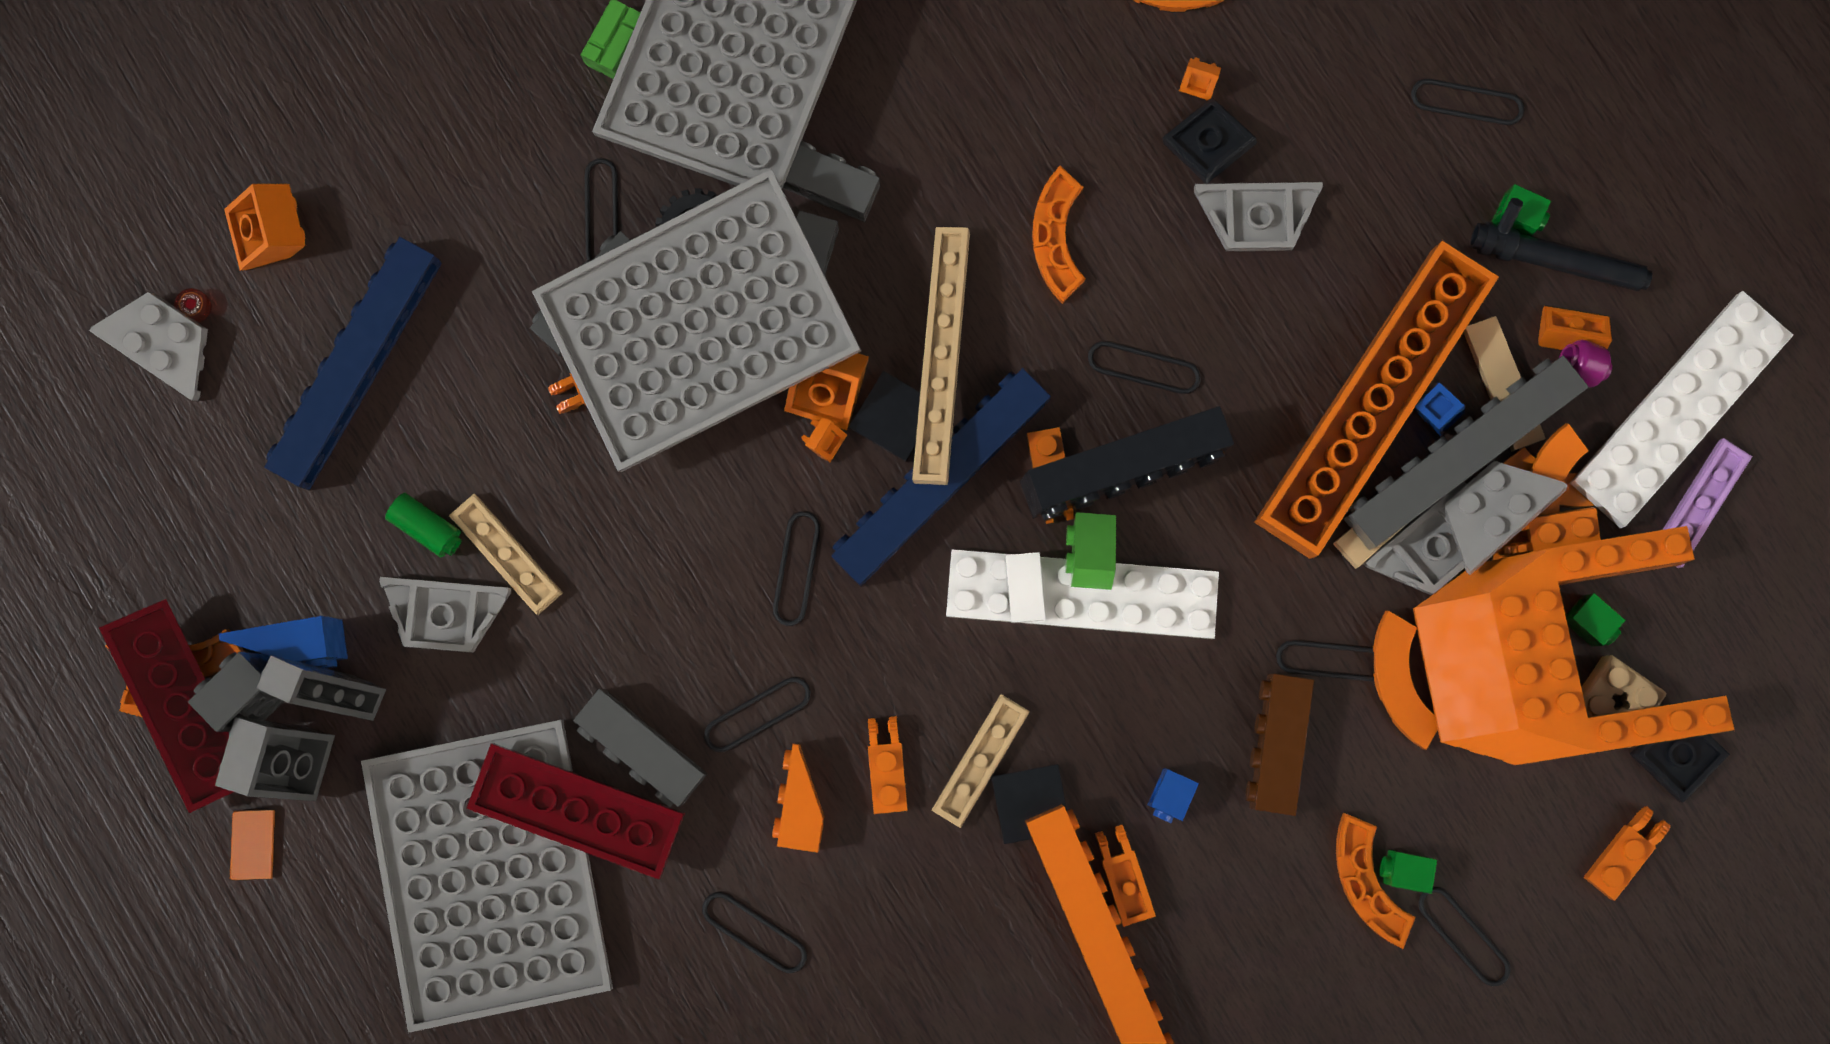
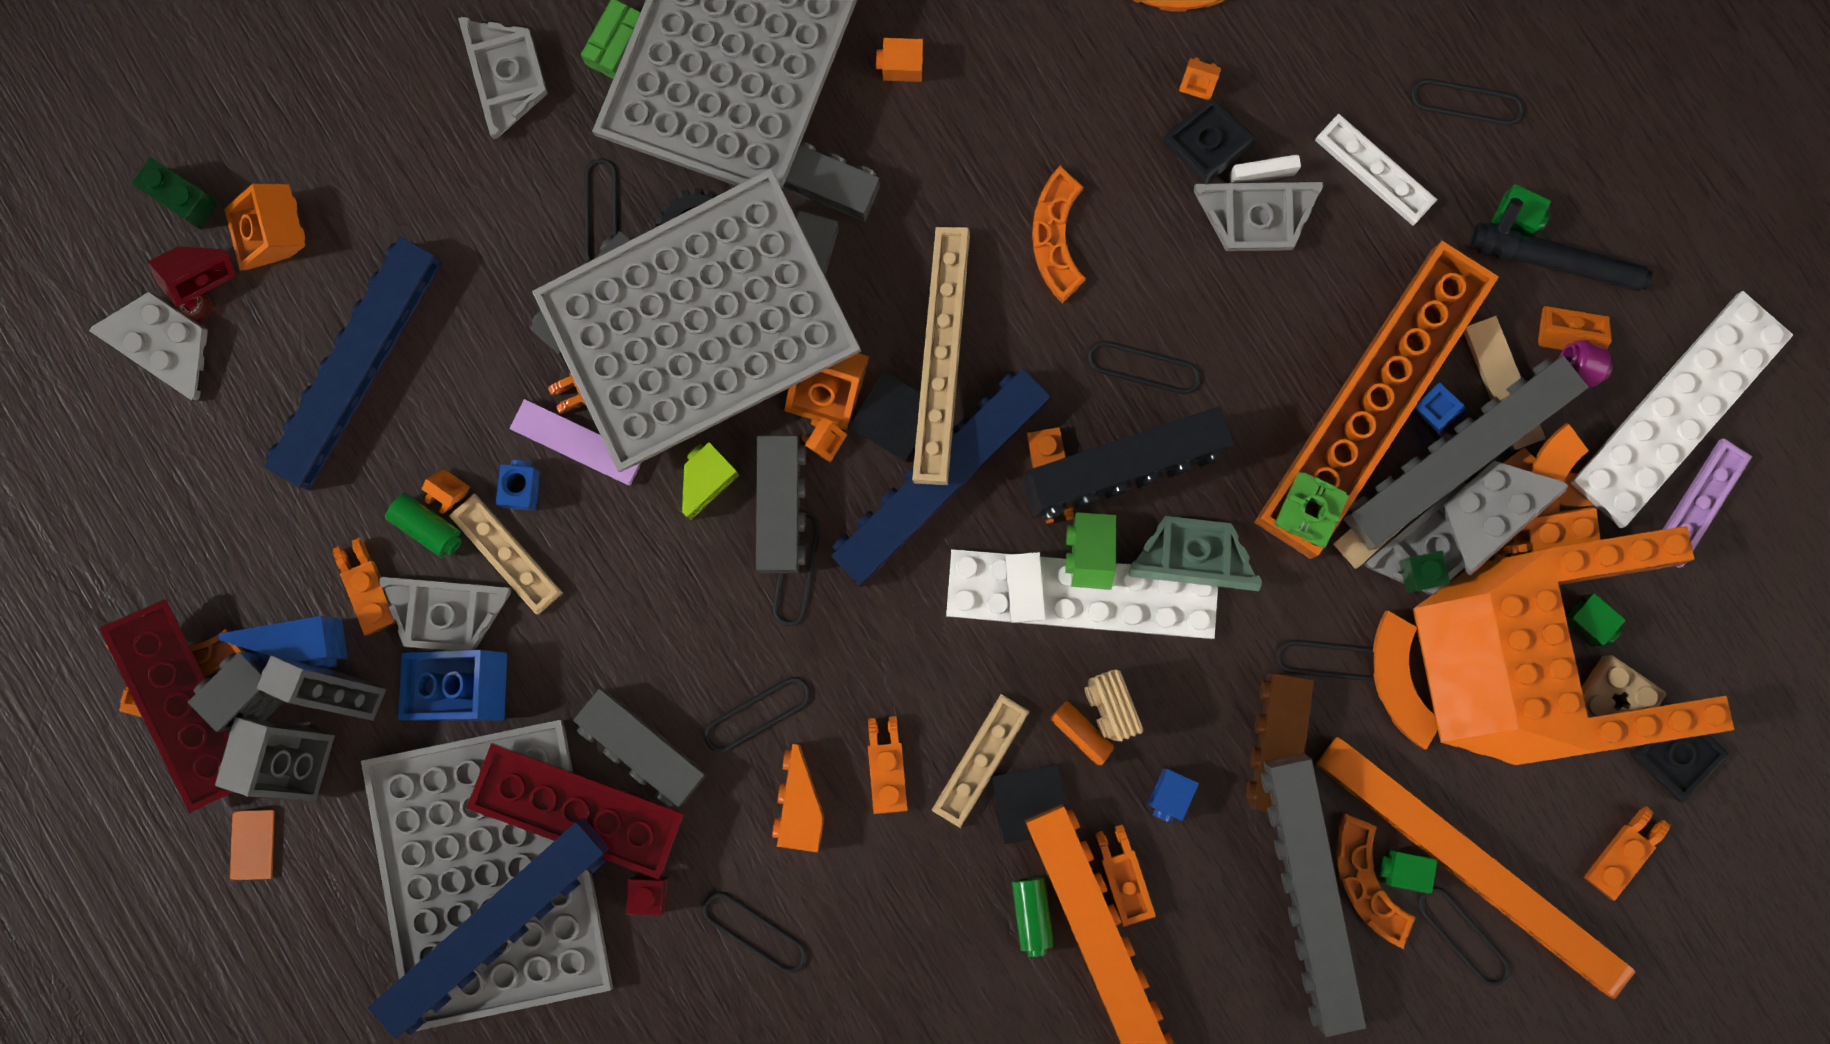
(175, 193): none -> dark green brick
(191, 272): none -> dark red slope
(364, 589): none -> orange hinge
(445, 489): none -> orange tile
(453, 686): none -> blue slope
(490, 927): none -> dark blue brick
(504, 71): none -> light grey wing
(528, 496): none -> blue brick
(568, 440): none -> lavender tile
(647, 896): none -> dark red brick
(704, 478): none -> lime slope
(779, 504): none -> dark grey brick
(901, 59): none -> orange brick
(1033, 915): none -> green brick
(1082, 733): none -> orange slope
(1115, 706): none -> tan brick
(1196, 554): none -> sand green wing
(1265, 170): none -> white tile
(1310, 528): none -> bright green piece
(1313, 894): none -> dark grey brick
(1376, 169): none -> white tile
(1424, 572): none -> dark green brick
(1475, 868): none -> orange beam

